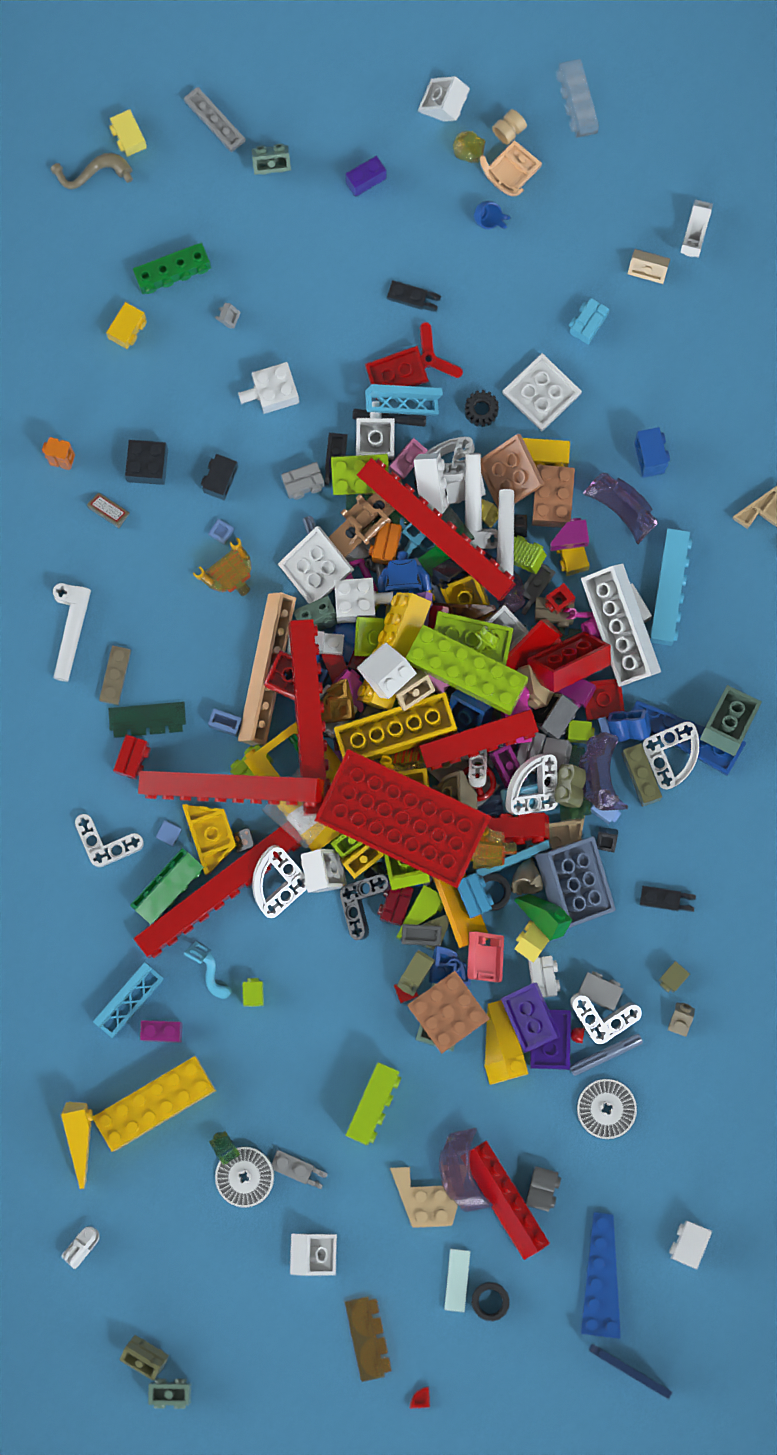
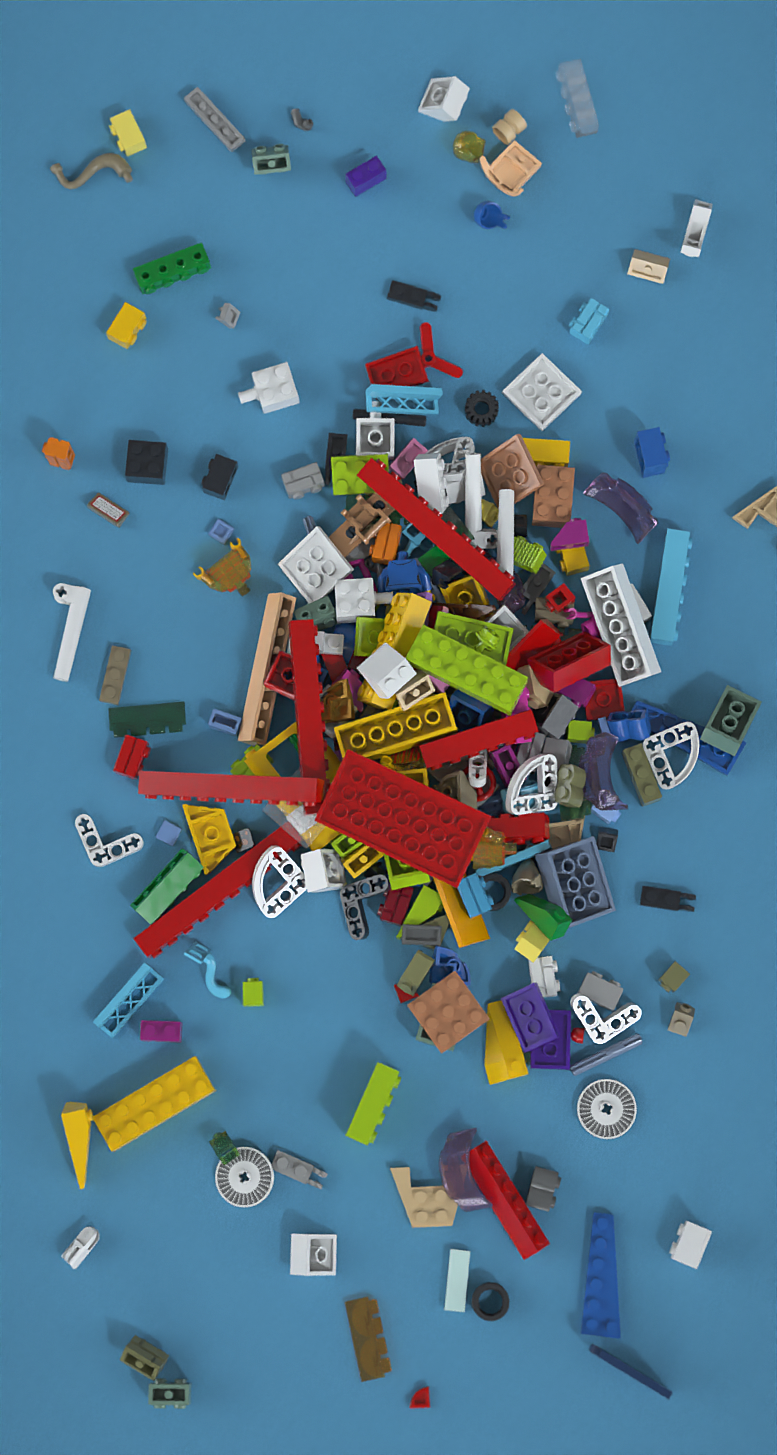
(299, 122): none -> dark grey arm
(485, 962): coral container -> none

